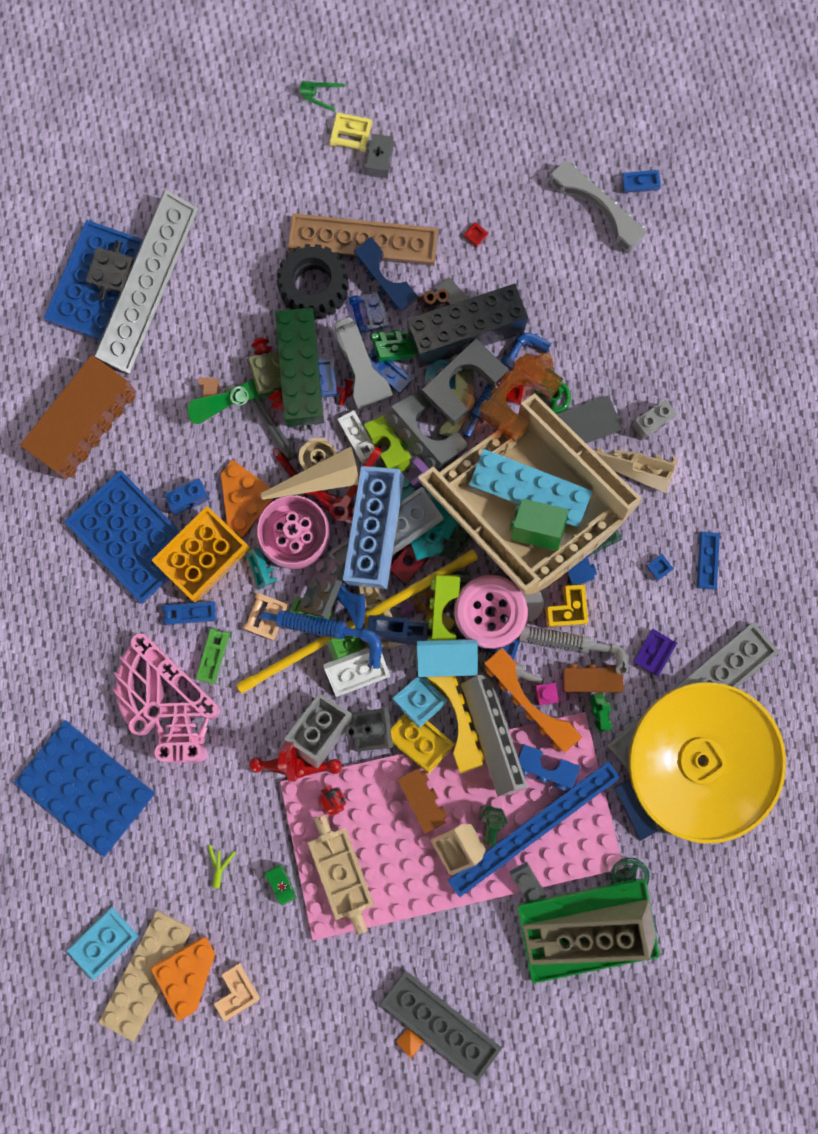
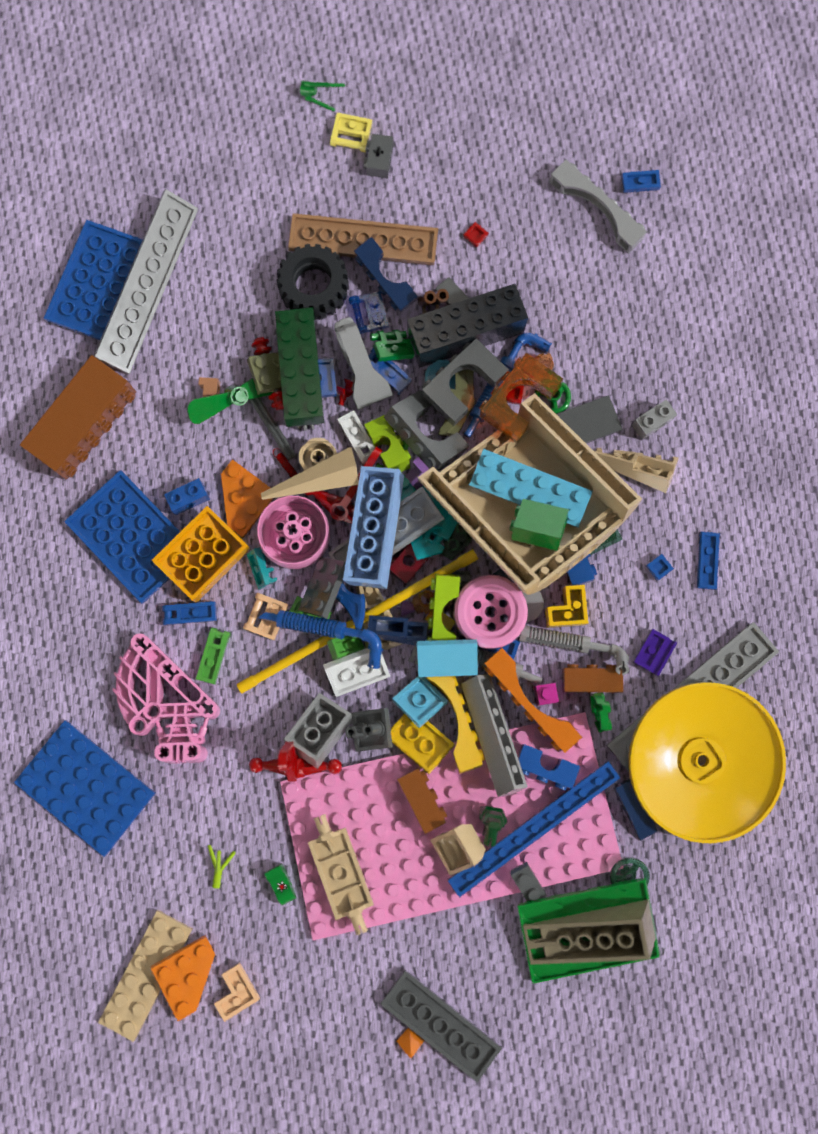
(102, 943): medium azure tile -> none
(109, 270): black plate -> none
(331, 800): red head -> none

